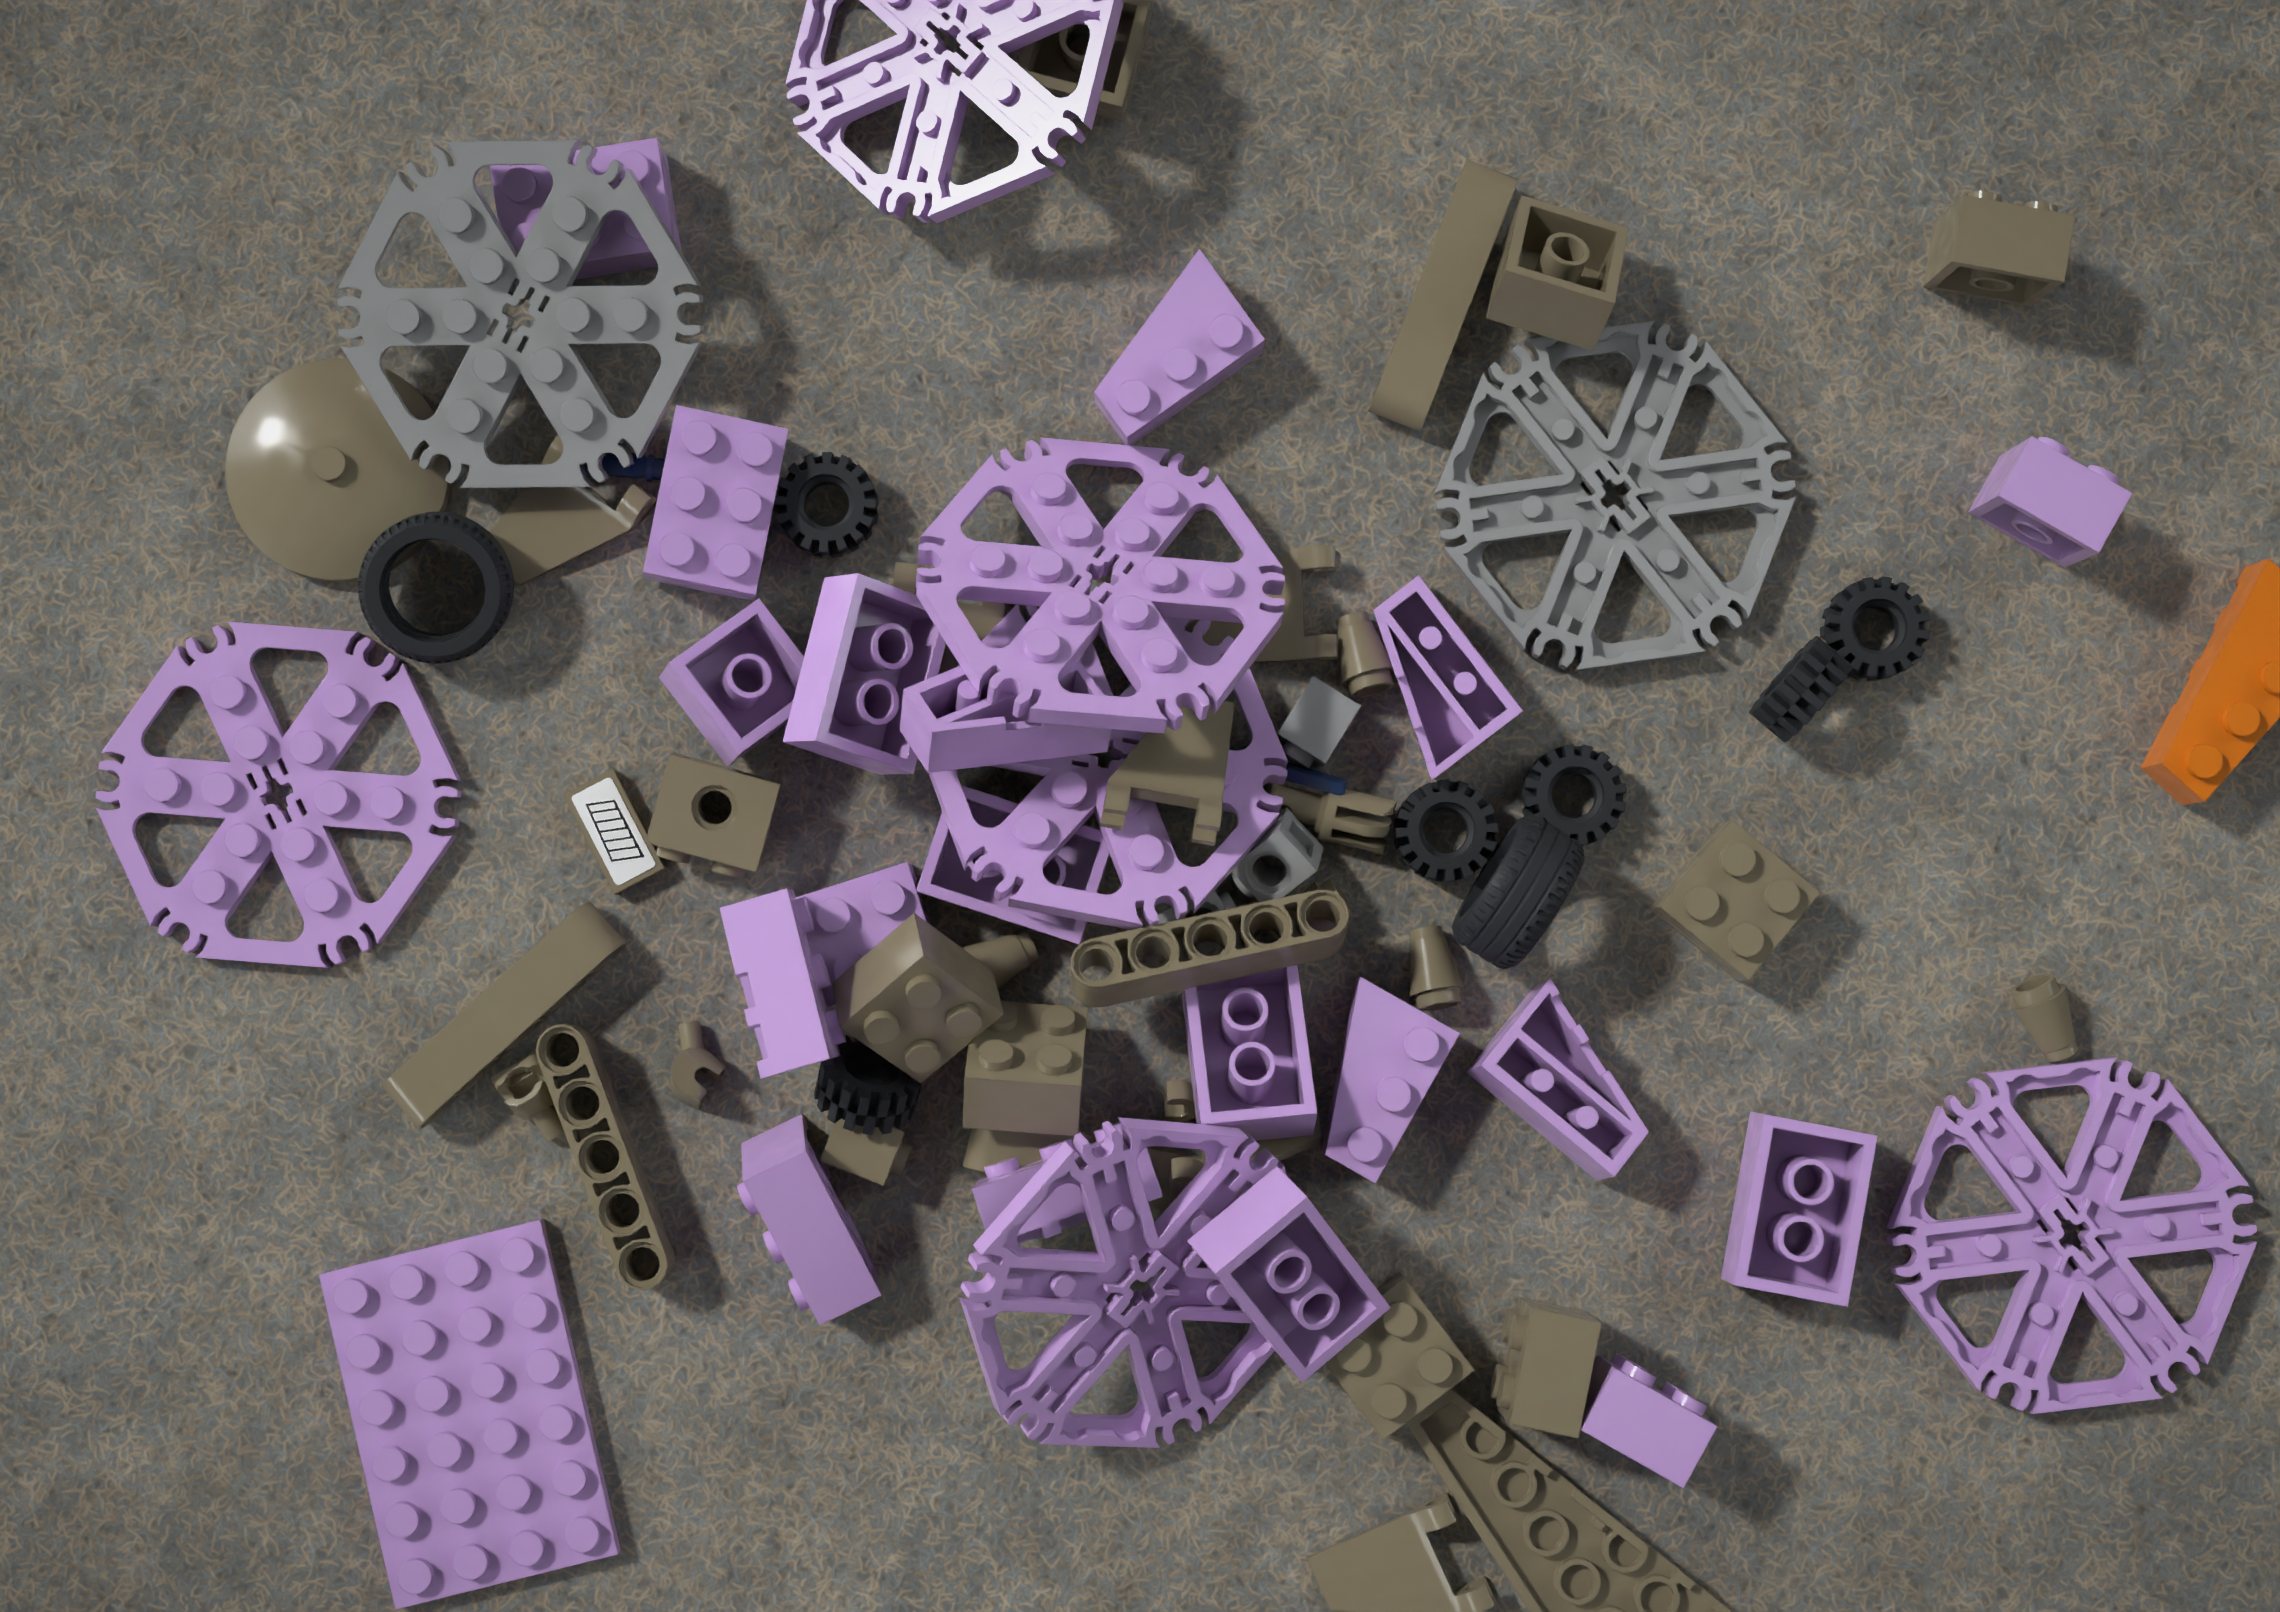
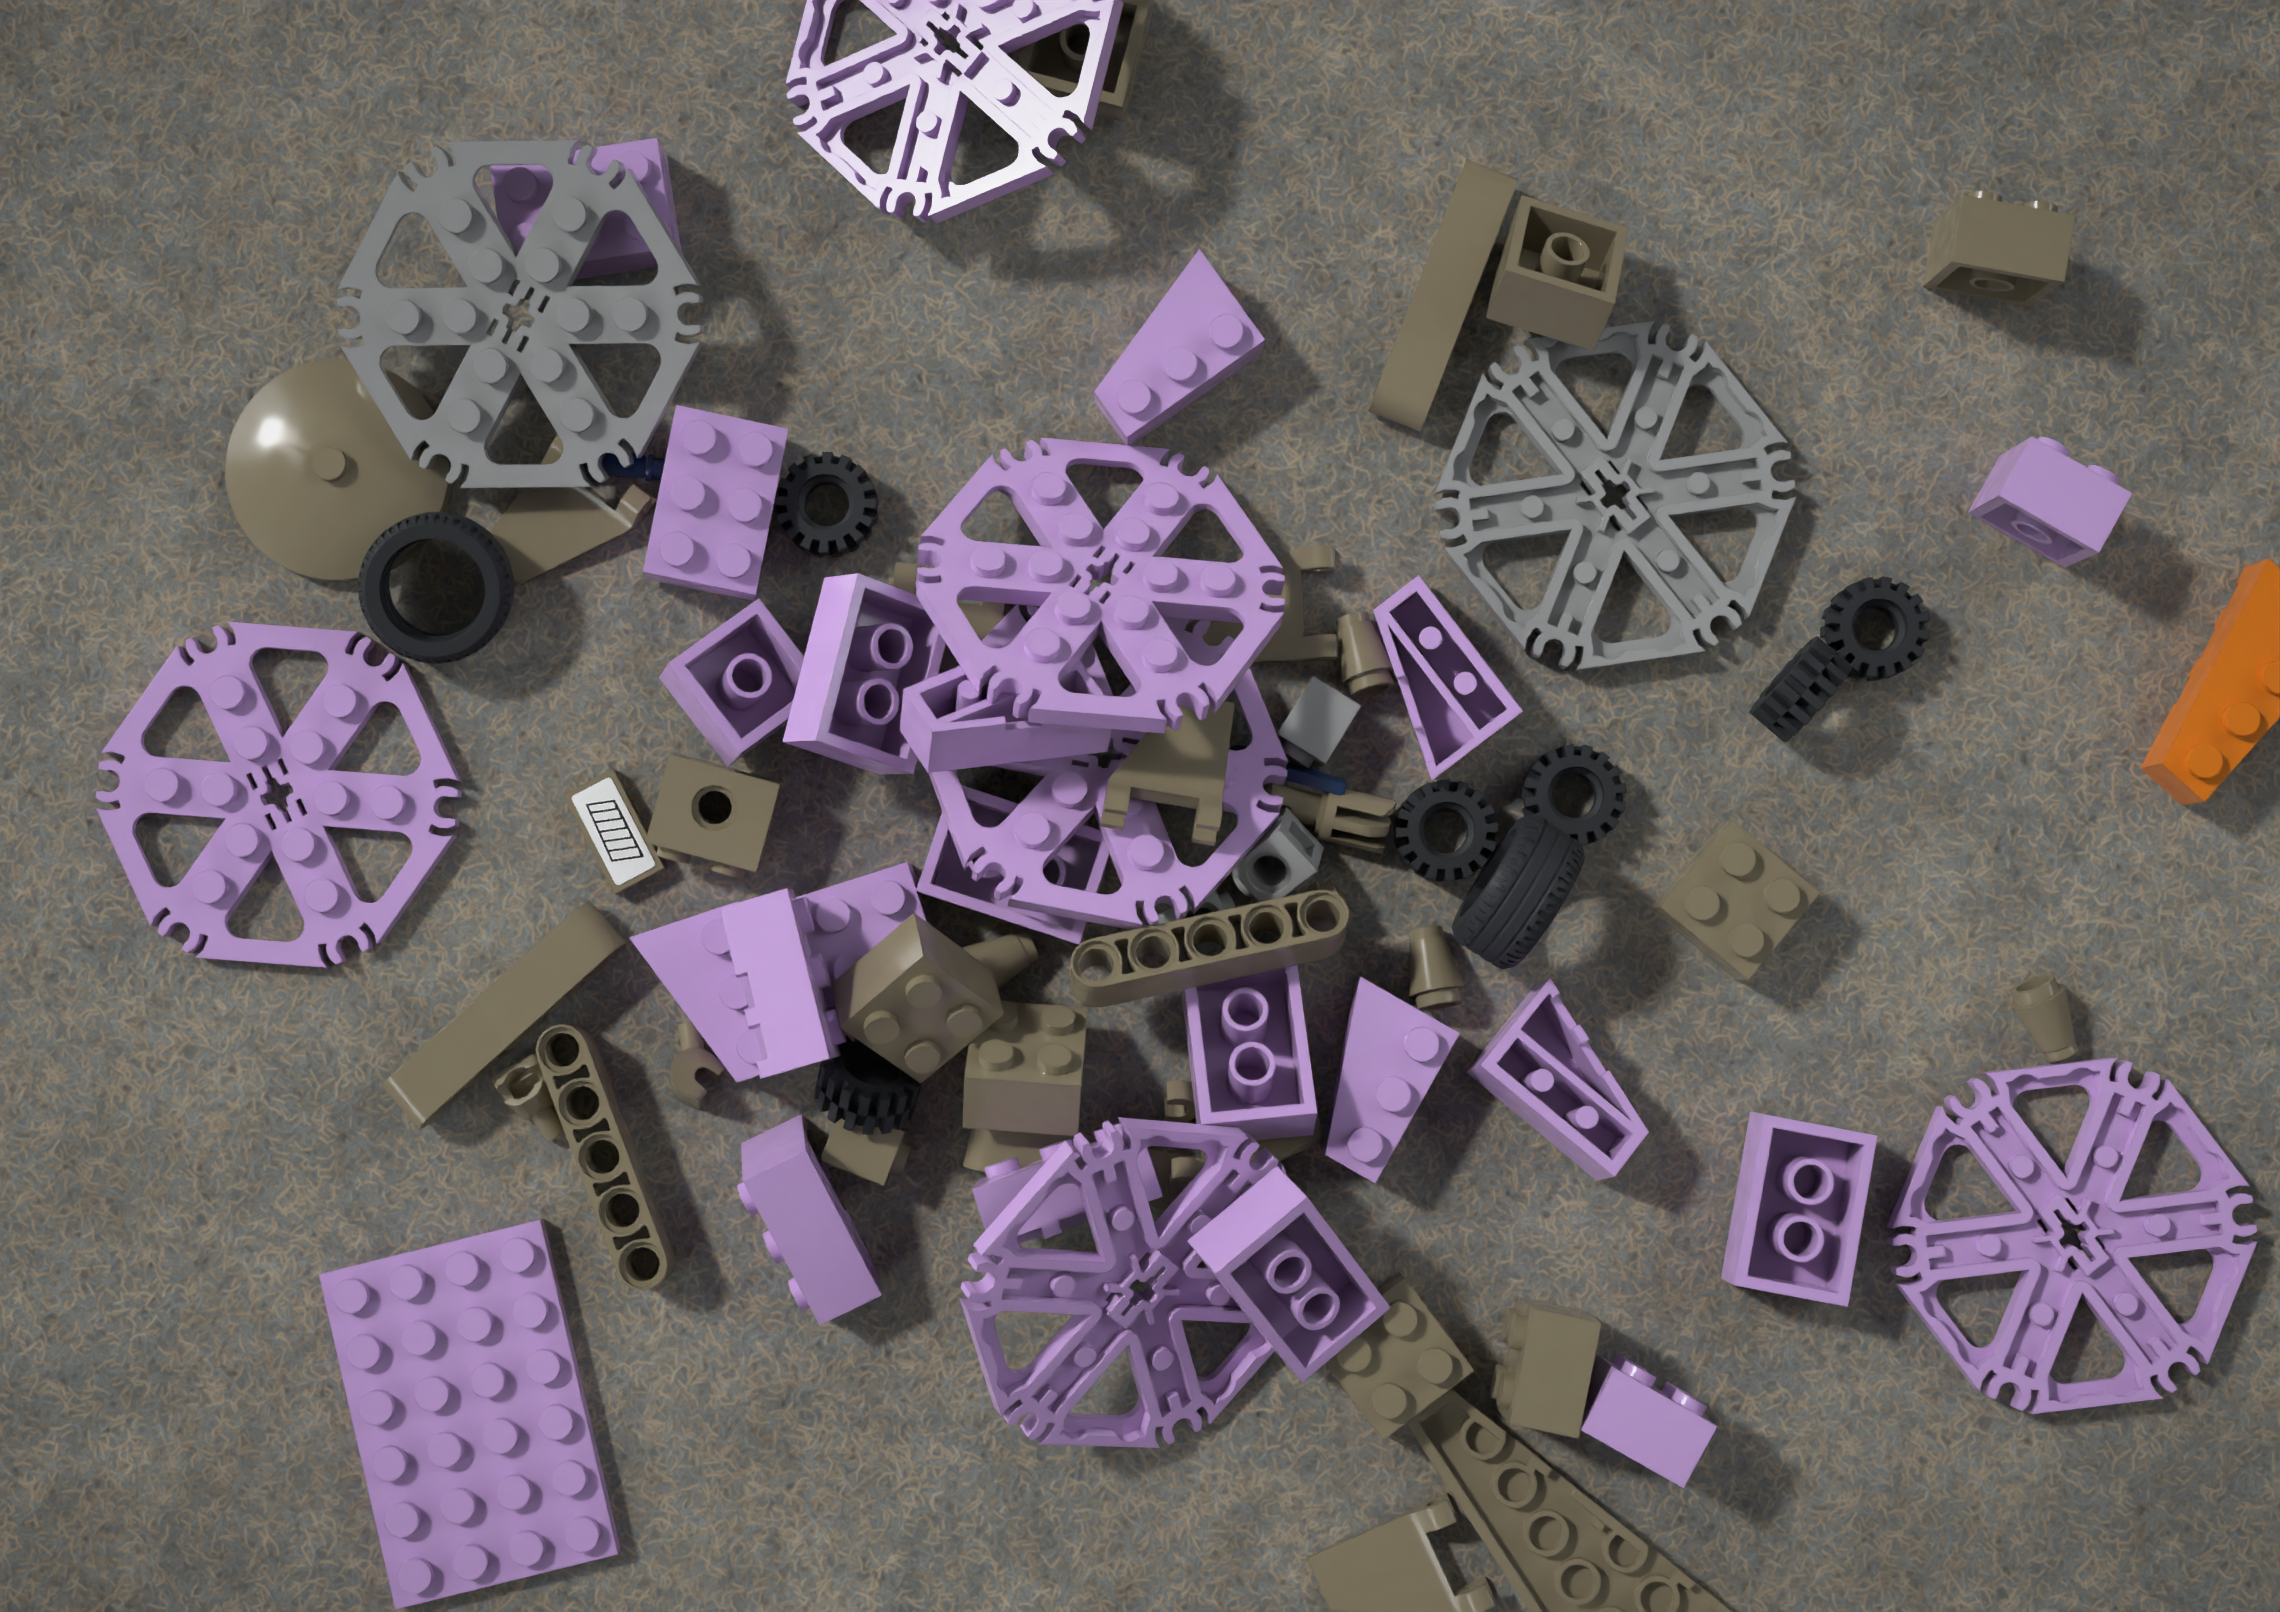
(700, 975): none -> lavender wedge

